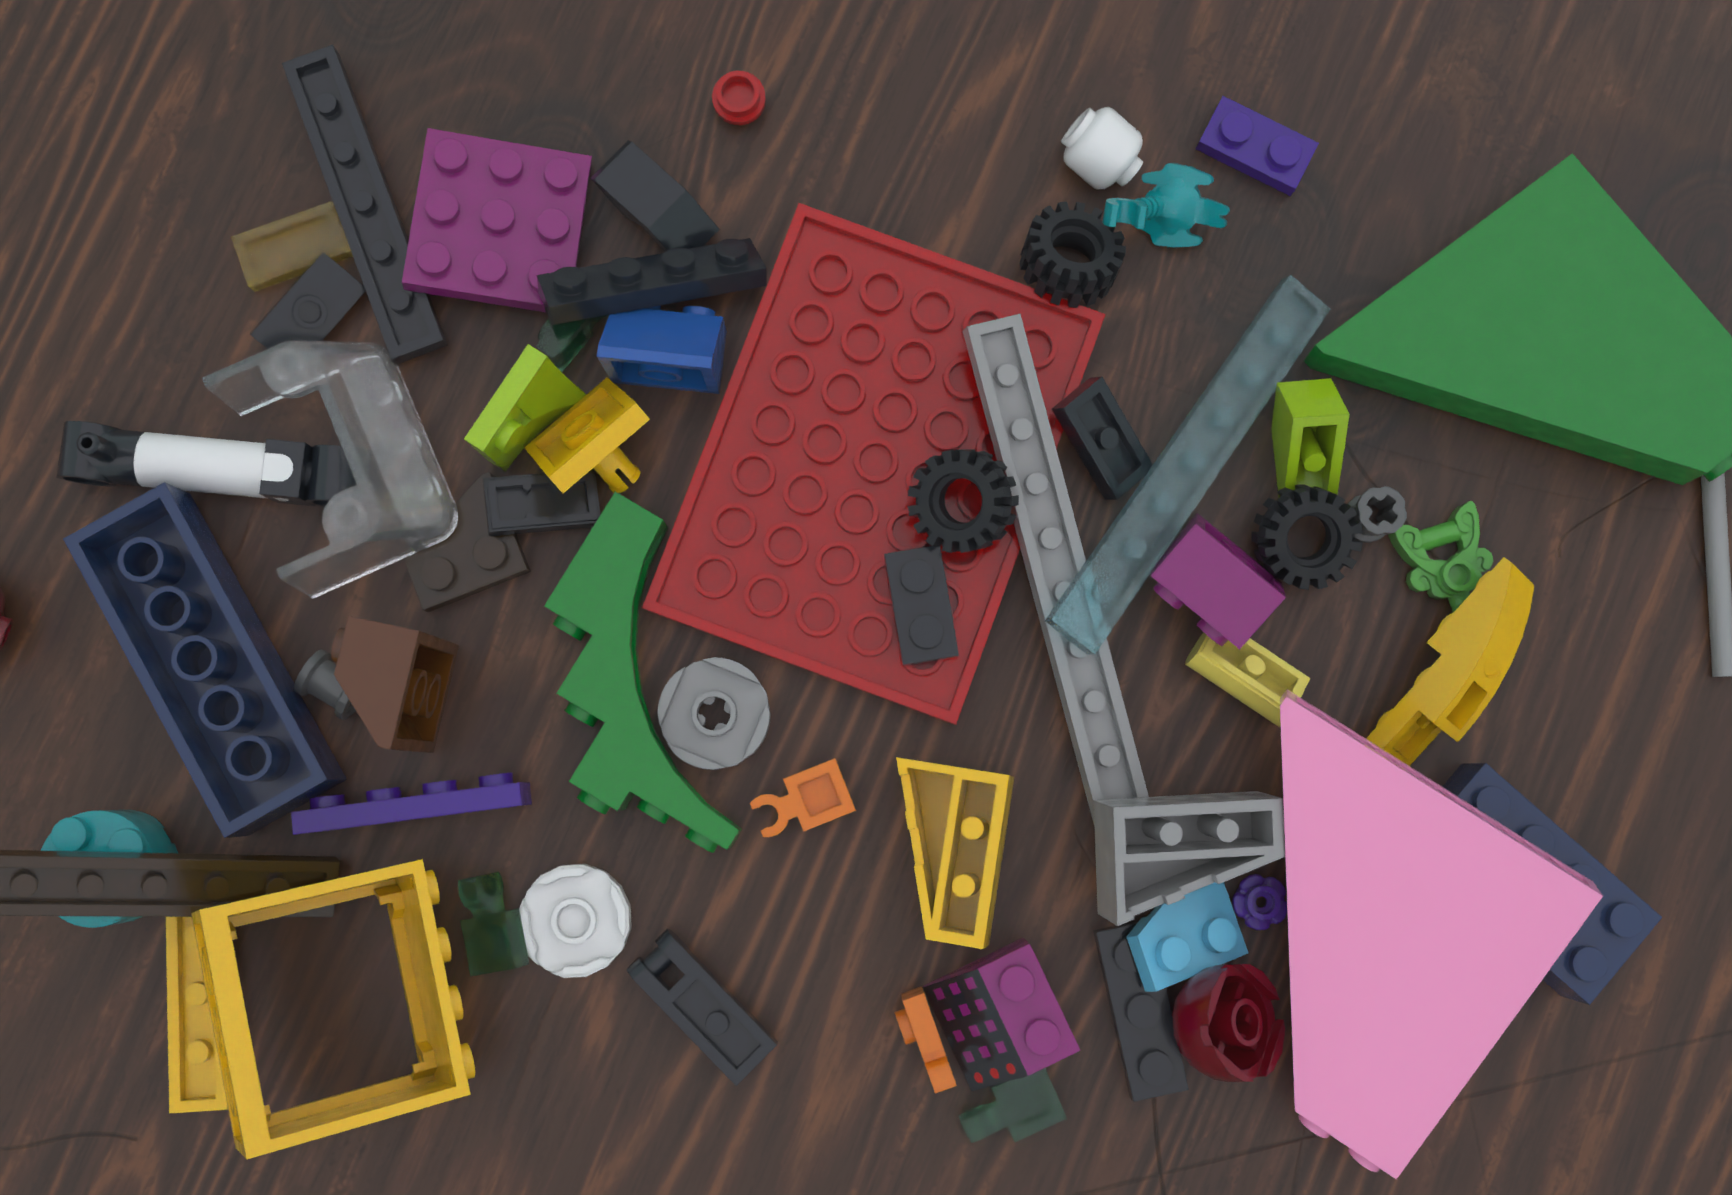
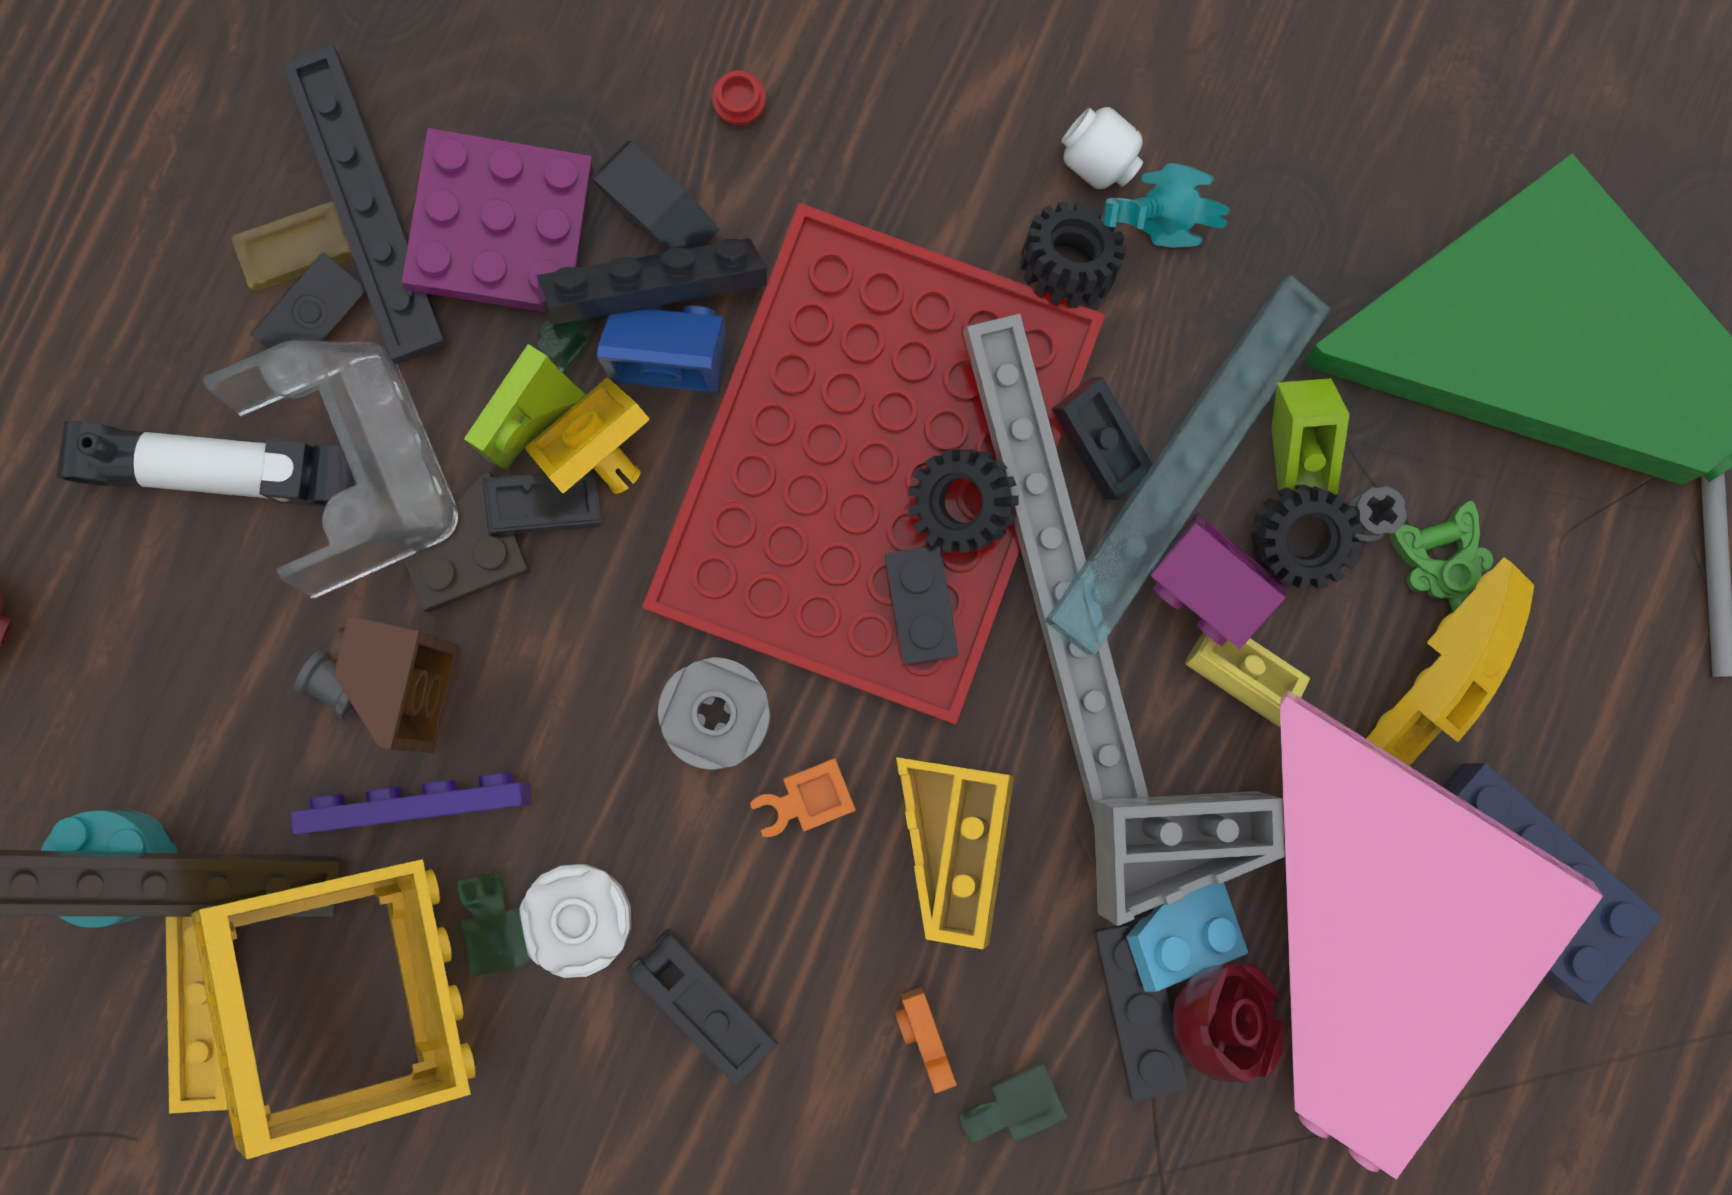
(204, 660): dark blue brick -> none
(627, 757): green arch -> none
(1001, 1017): magenta slope -> none
(1245, 901): dark purple plate -> none
(1257, 146): dark purple plate -> none

